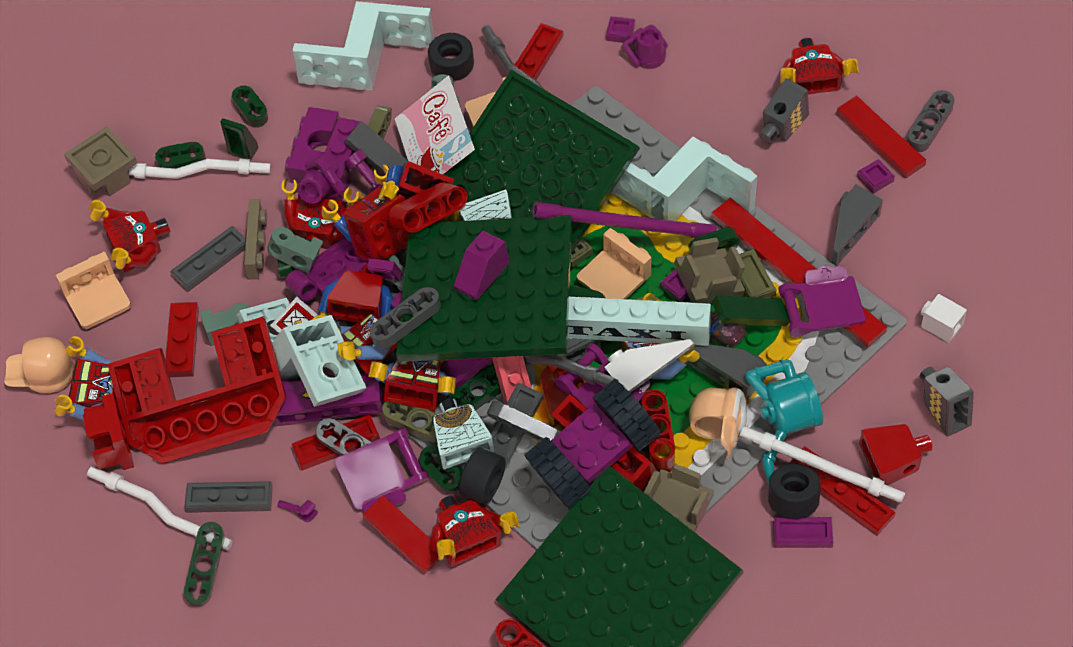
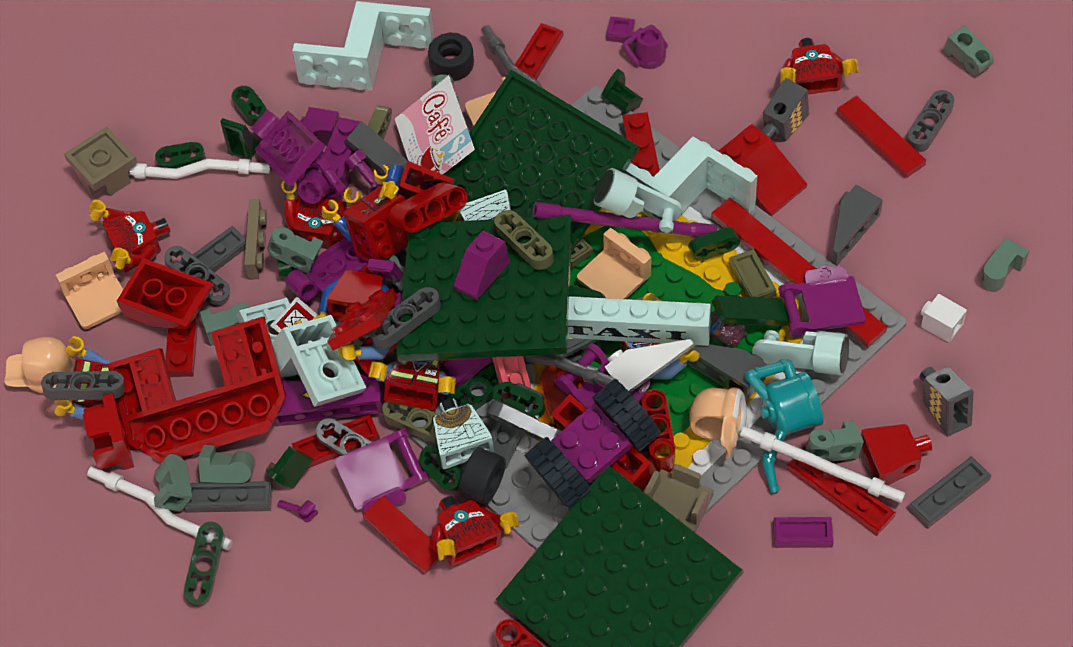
(62, 379): none -> dark grey beam
(163, 296): none -> red slope
(173, 484): none -> sand green leg
(196, 264): none -> dark grey beam
(225, 467): none -> sand green leg
(287, 145): none -> magenta hinge
(289, 467): none -> dark green tile
(362, 318): none -> red plate
(521, 394): none -> dark green beam
(525, 250): none -> olive beam
(619, 94): none -> dark green tile
(627, 197): none -> light aqua piece
(638, 130): none -> red plate
(674, 287): magenta tile -> none
(710, 271): dark tan panel -> none
(776, 177): none -> red slope
(794, 504): black tyre -> none
(819, 352): none -> light aqua piece
(836, 443): none -> sand green leg
(875, 176): magenta tile -> none
(949, 492): none -> dark grey tile
(969, 51): none -> sand green leg
(1000, 264): none -> sand green leg

